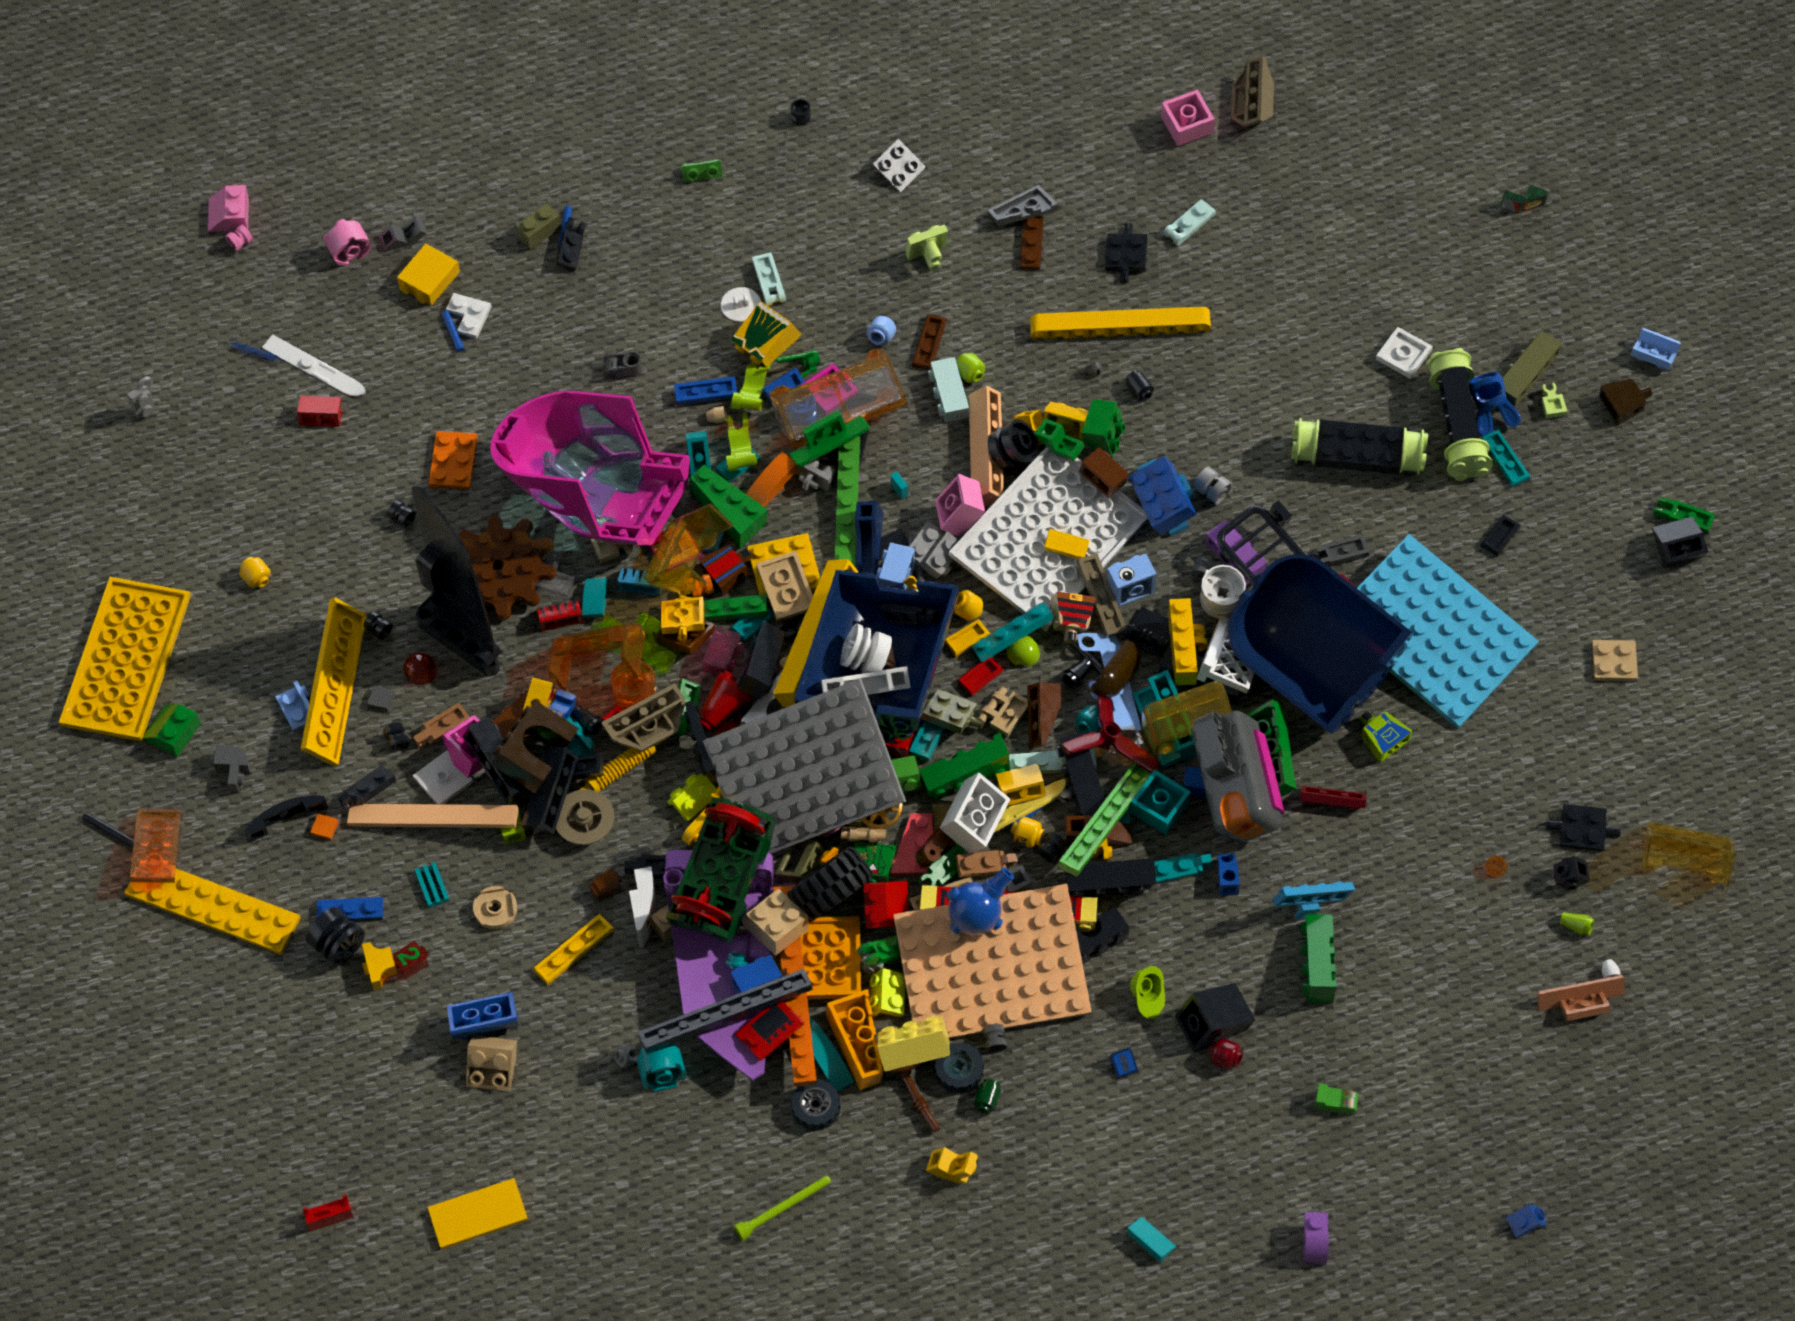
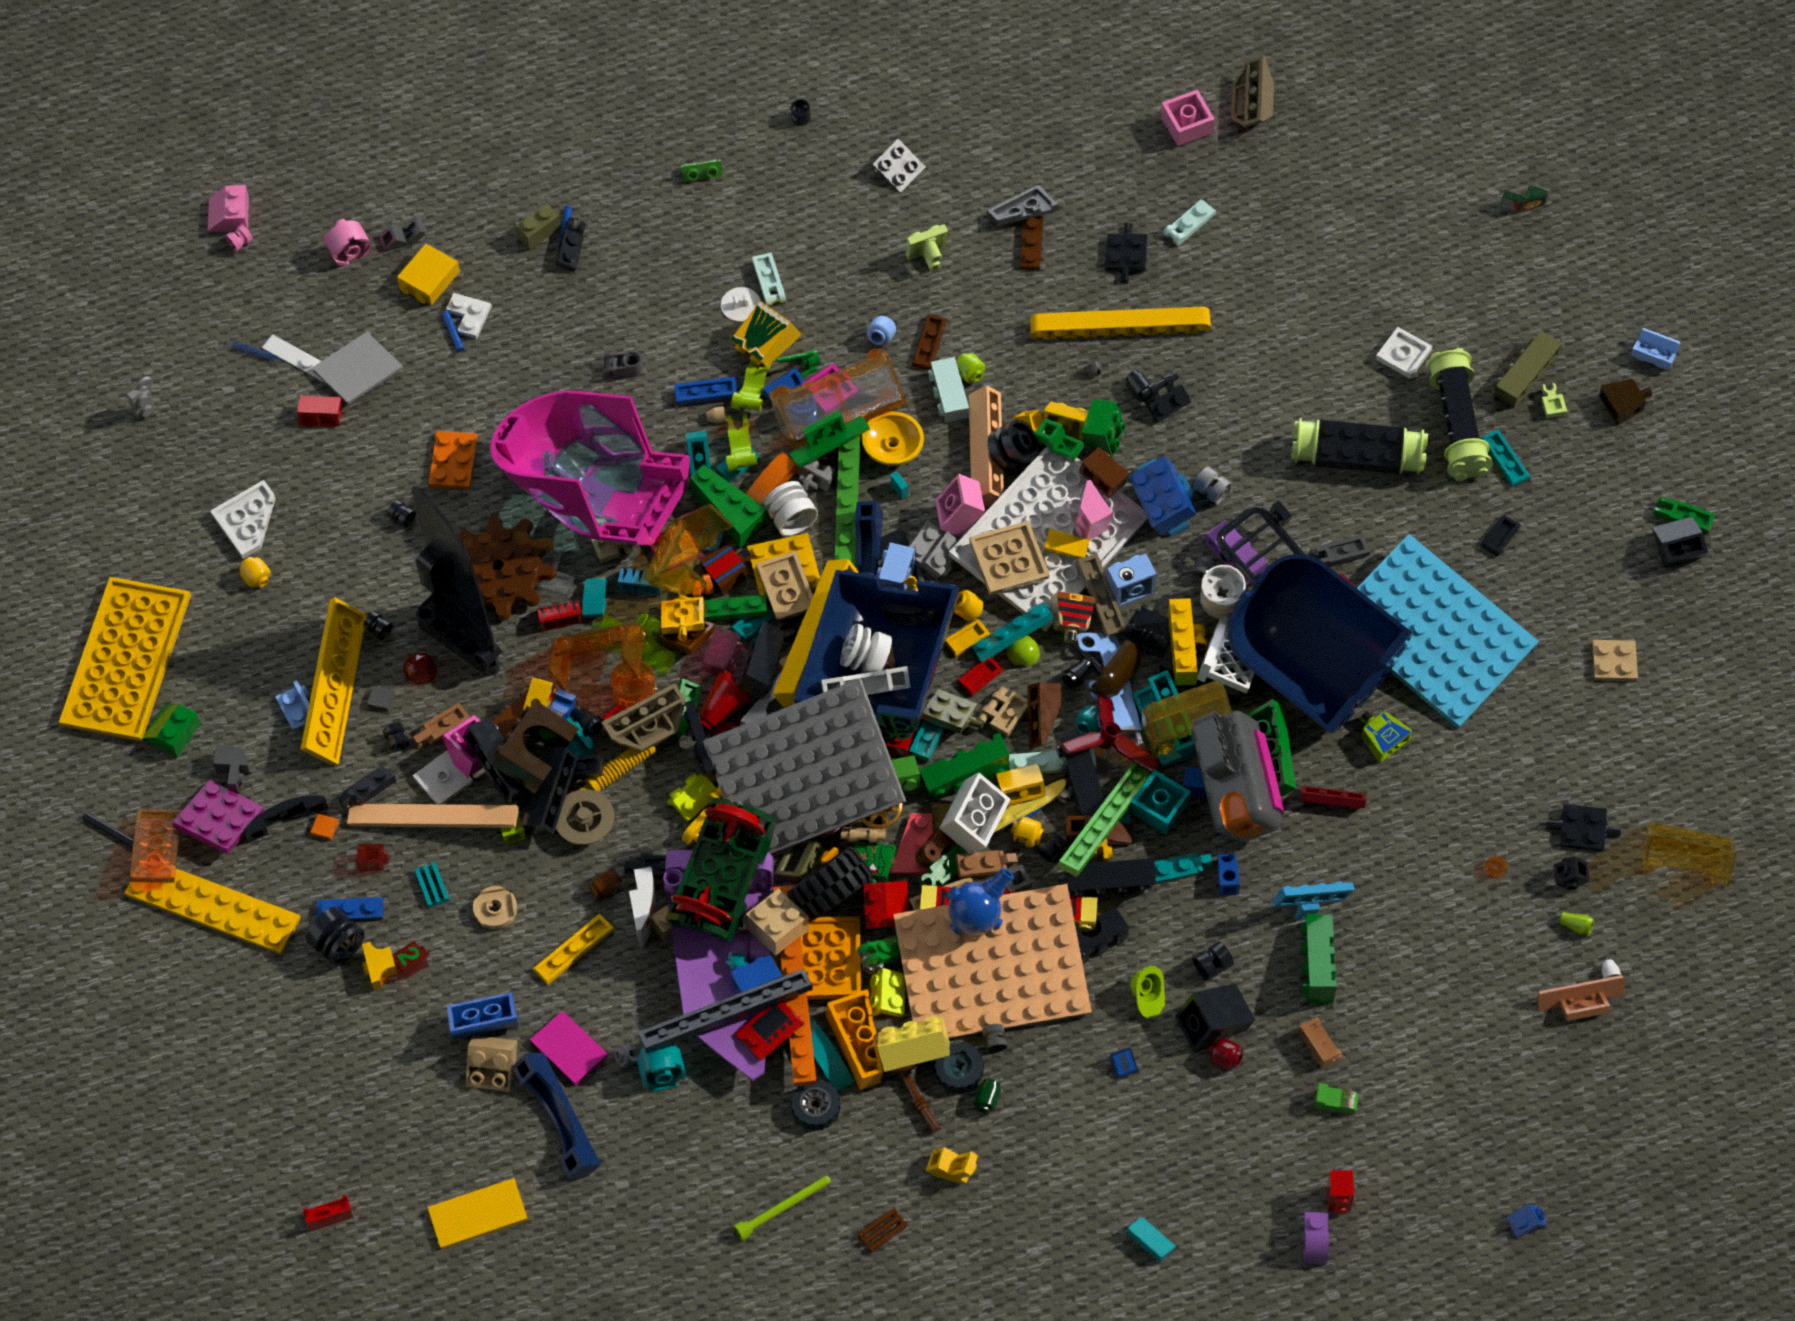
(217, 817): none -> magenta plate
(246, 518): none -> white plate
(357, 368): none -> light grey piece
(365, 857): none -> clear red brick
(569, 1048): none -> dark pink tile
(578, 1155): none -> dark blue arch
(790, 508): none -> white wheel
(896, 430): none -> yellow dish
(898, 1218): none -> reddish brown tile
(1009, 558): none -> tan plate
(1093, 513): none -> bright pink slope
(1169, 402): none -> black plate
(1211, 962): none -> black wheel
(1319, 1043): none -> medium nougat hinge
(1340, 1191): none -> red brick
(1488, 394): blue piece -> none

